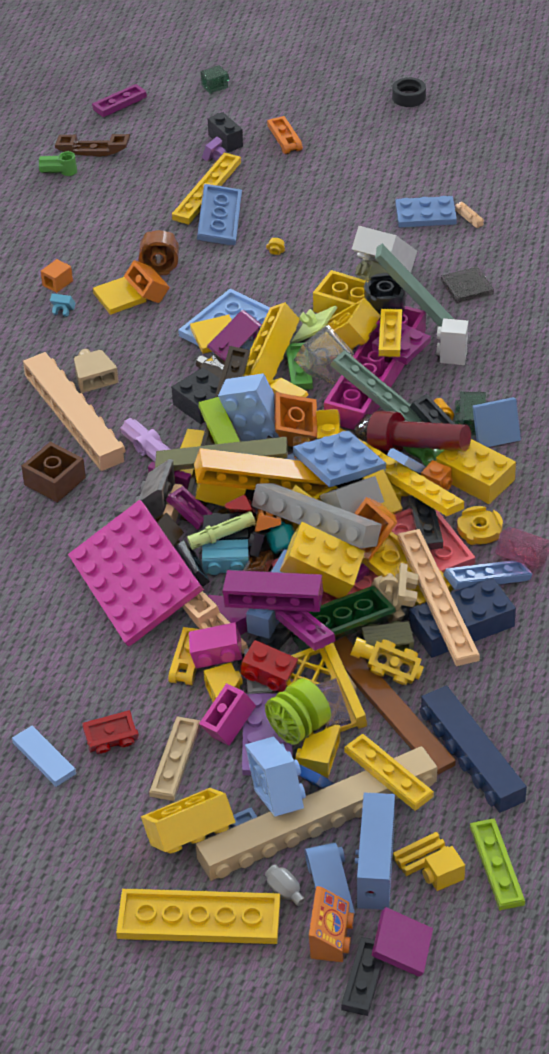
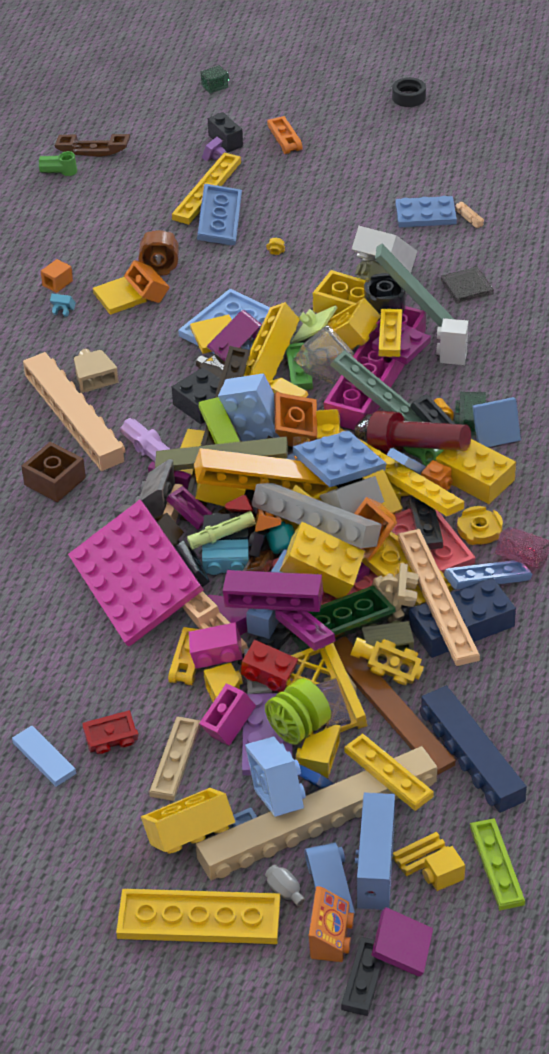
(119, 100): magenta plate -> none

